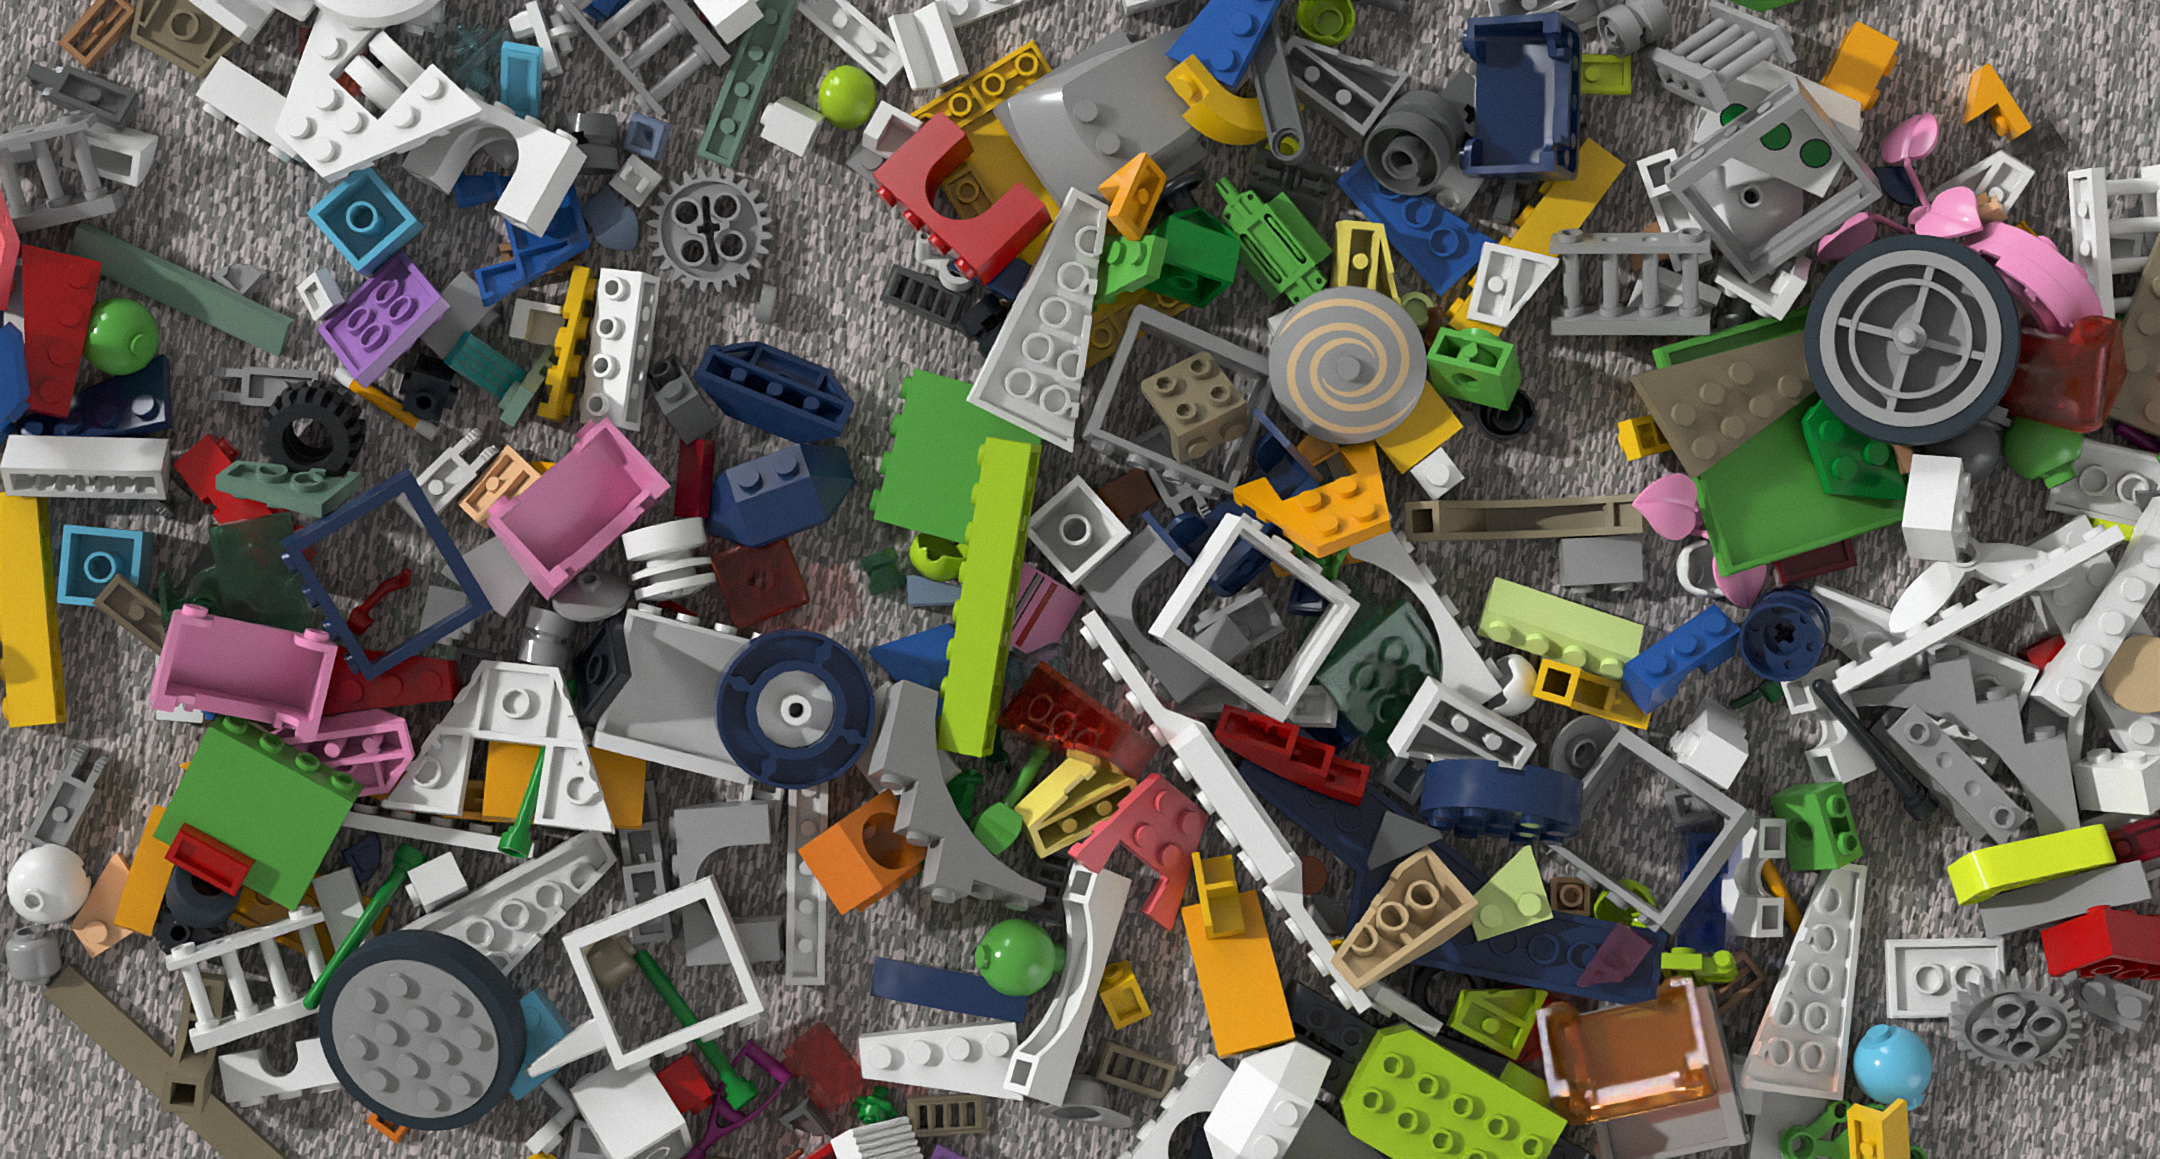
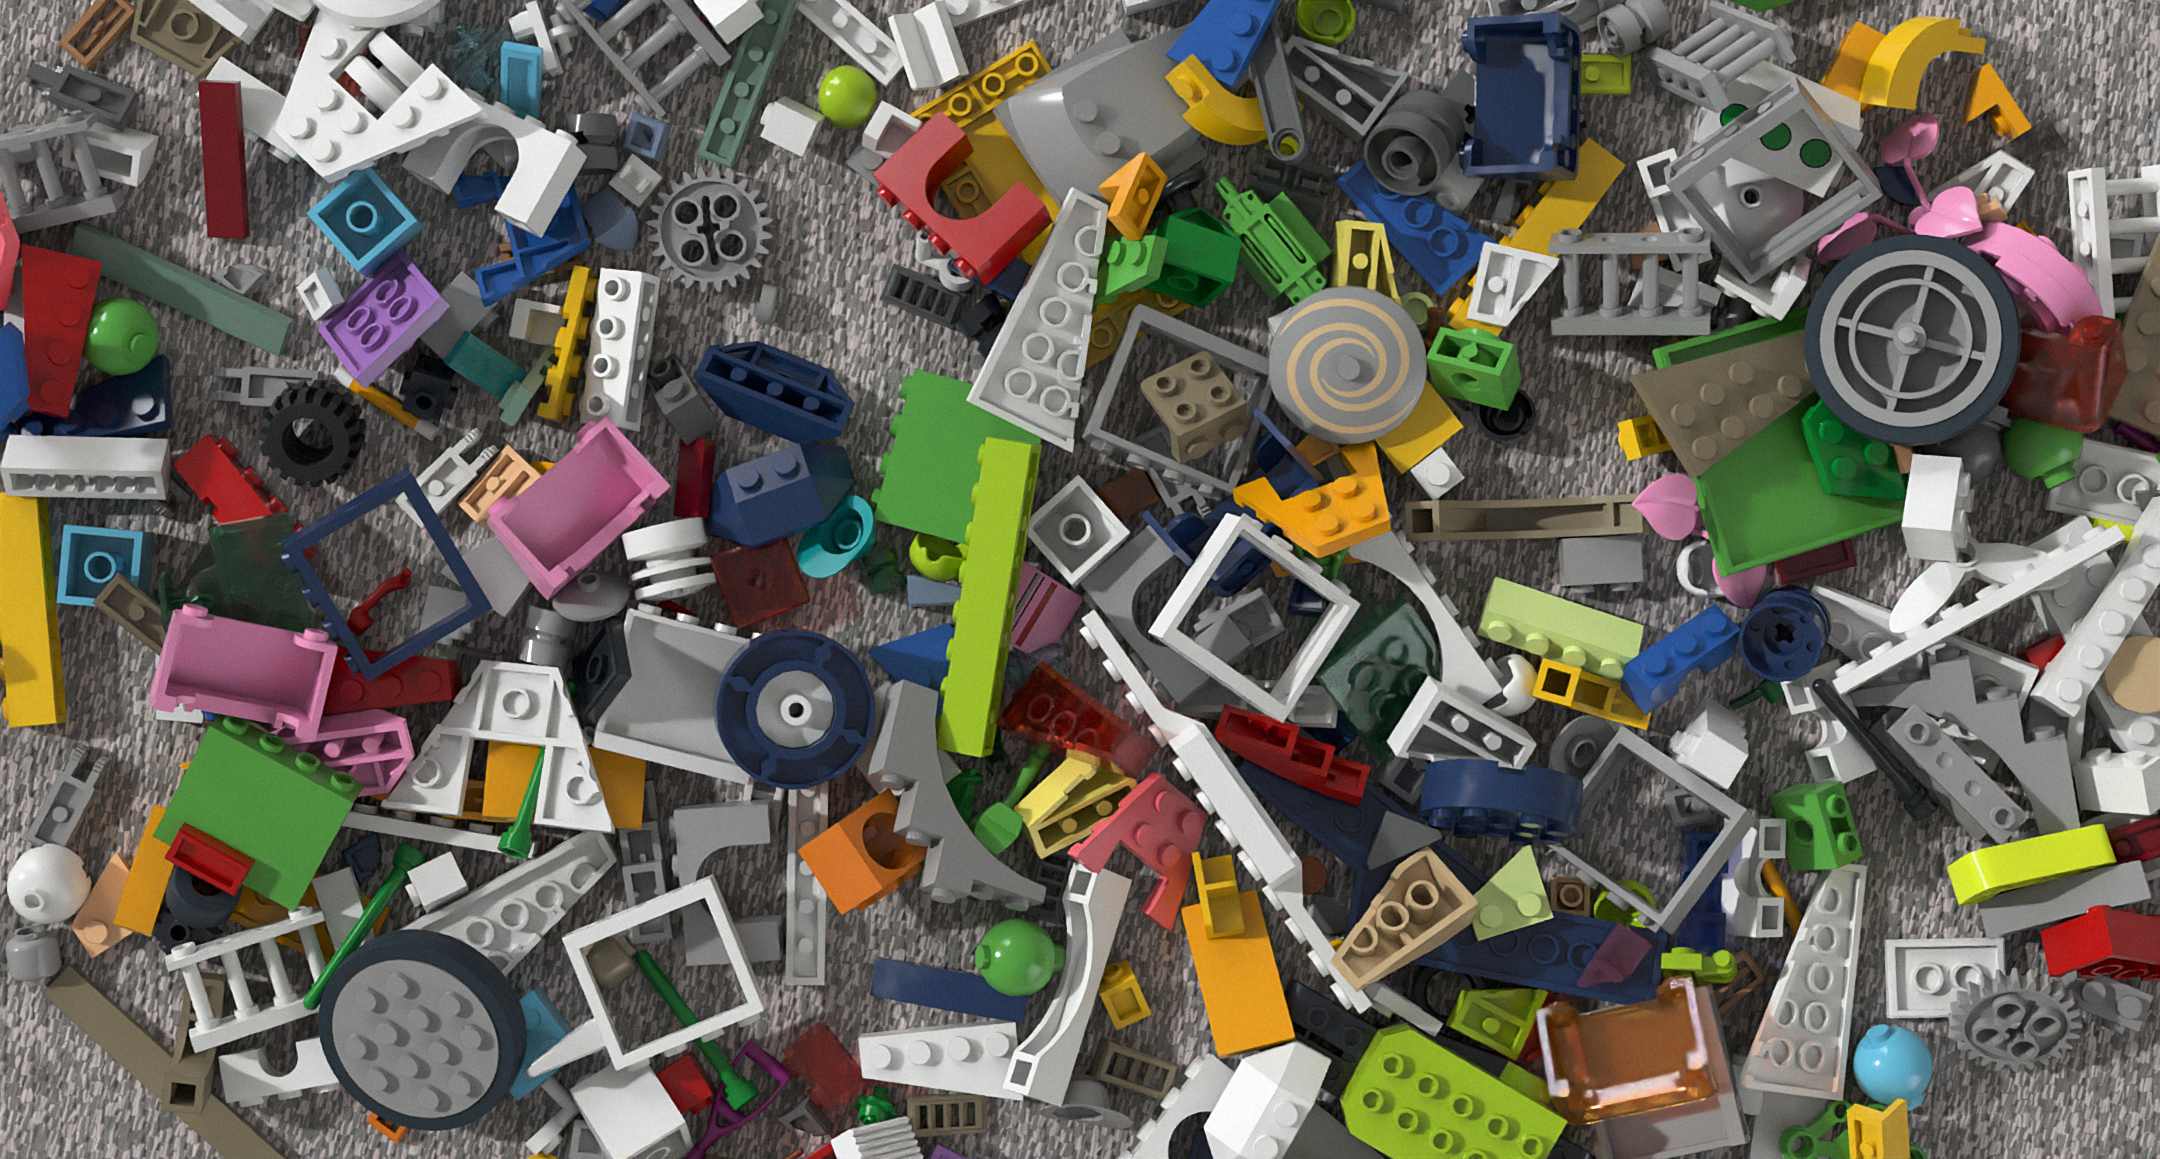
(224, 159): none -> dark red tile
(302, 492): sand green wing -> none
(842, 539): none -> teal piece
(1904, 54): none -> yellow arch

